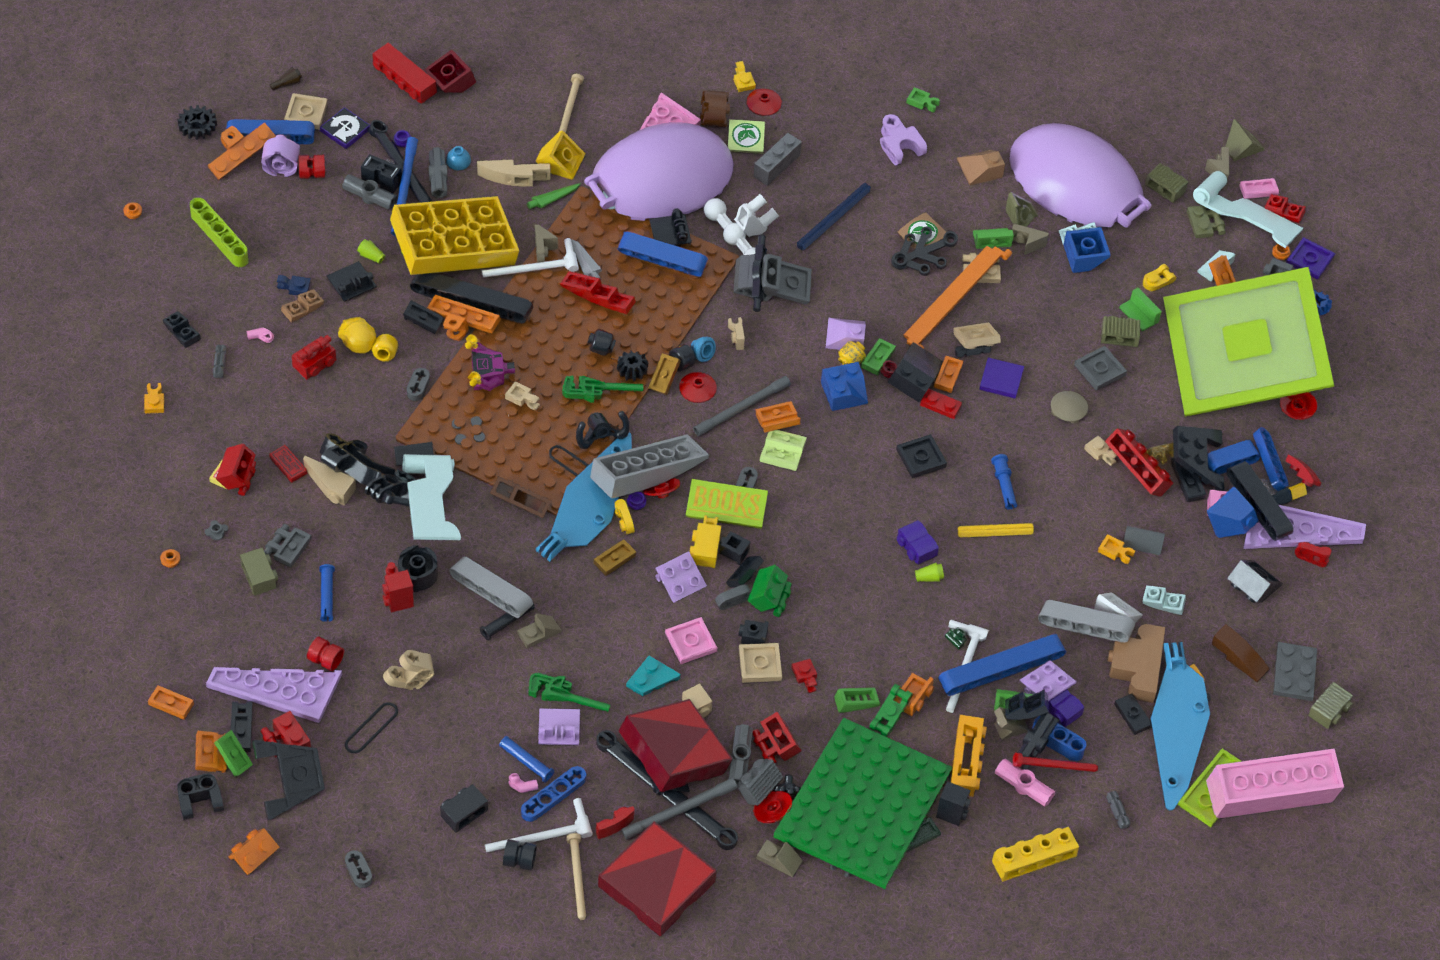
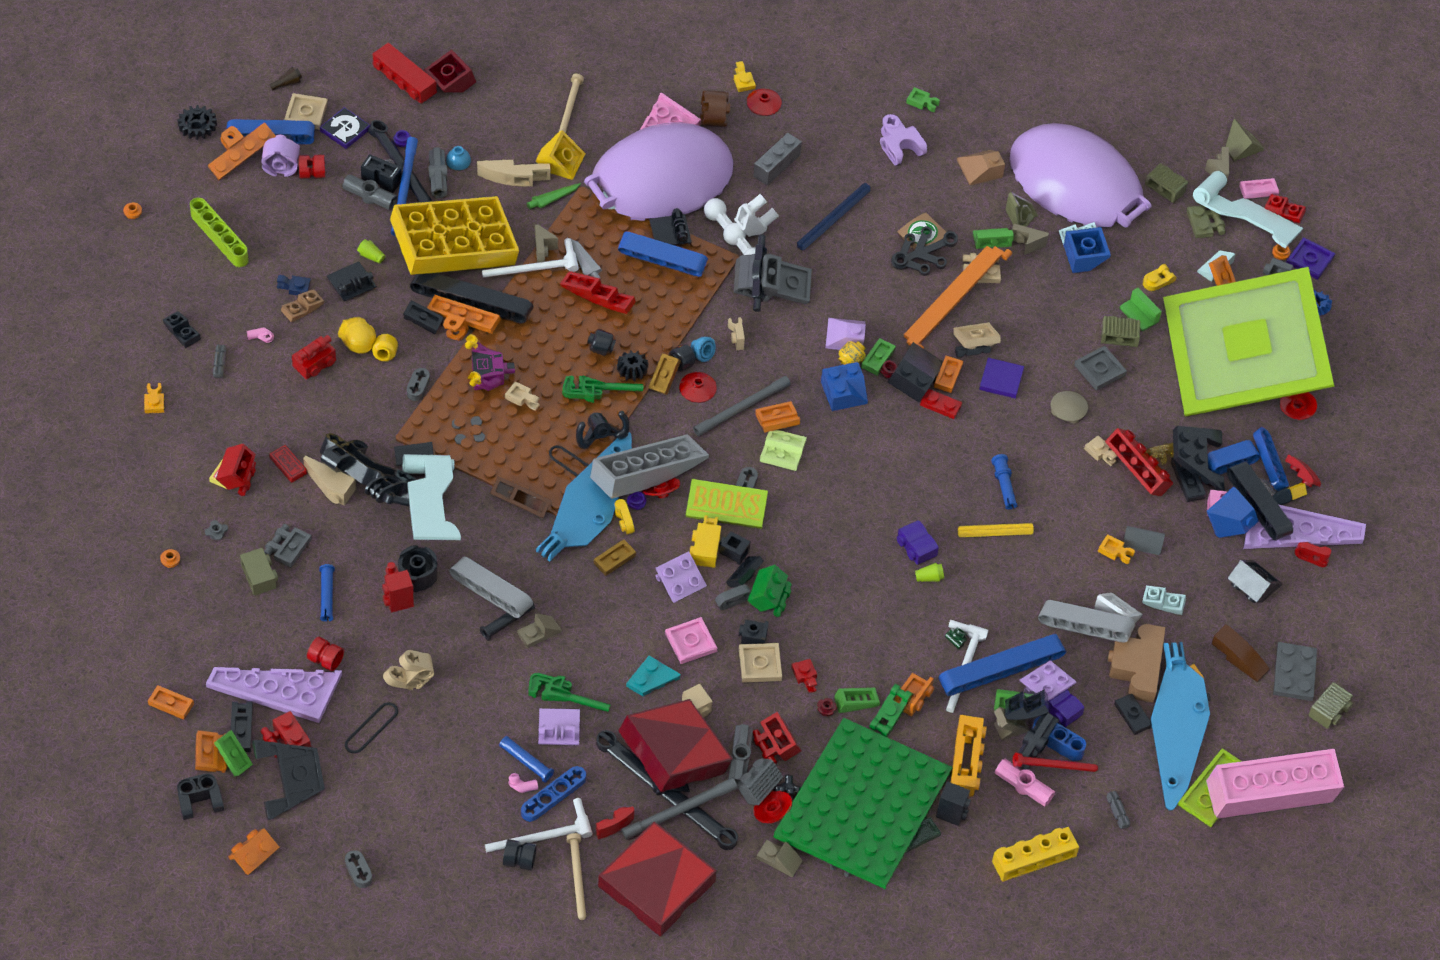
(463, 808): black brick -> none
(746, 136): slope -> none
(824, 710): none -> dark red plate
(921, 456): black plate -> none

